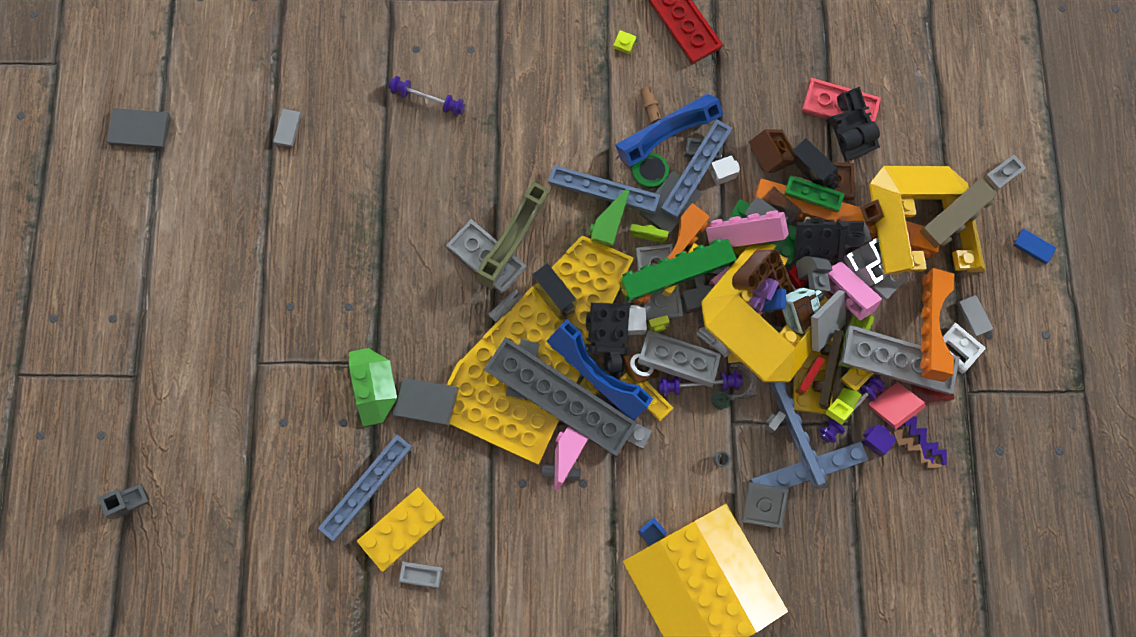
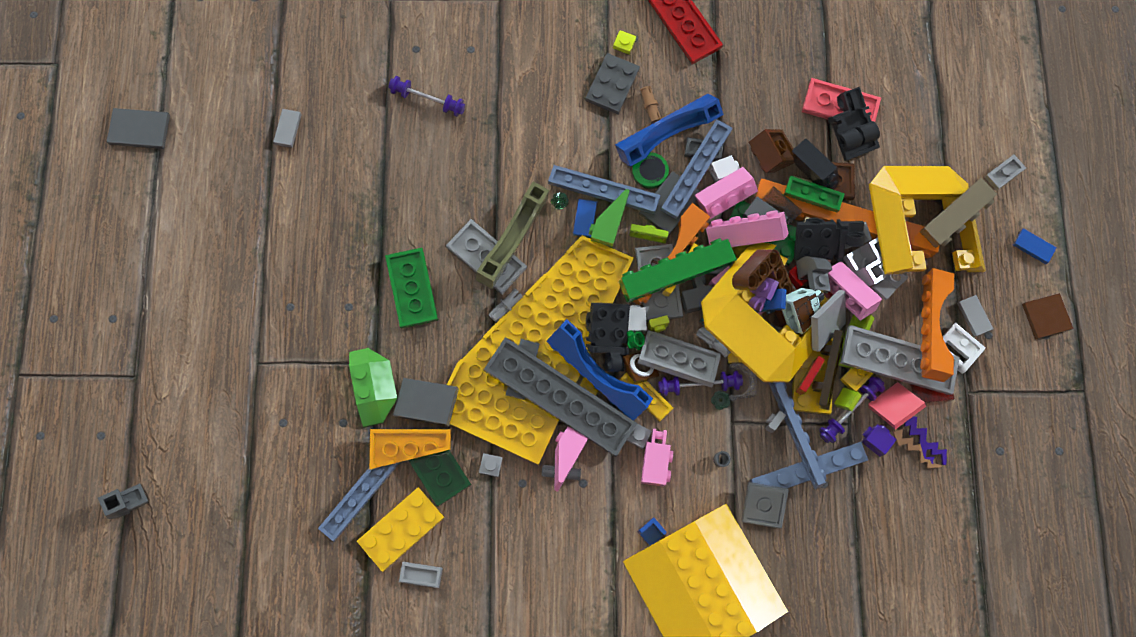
(399, 445): none -> light orange wing
(411, 288): none -> green plate
(440, 475): none -> dark green plate
(490, 465): none -> light grey plate
(554, 292): black brick -> none
(559, 200): none -> clear green plate
(584, 217): none -> blue tile
(612, 83): none -> dark grey plate
(635, 340): none -> green plate
(656, 460): none -> bright pink brick
(726, 192): none -> bright pink brick
(839, 411): neon yellow plate -> none
(872, 212): reddish brown slope -> none
(1047, 316): none -> reddish brown tile

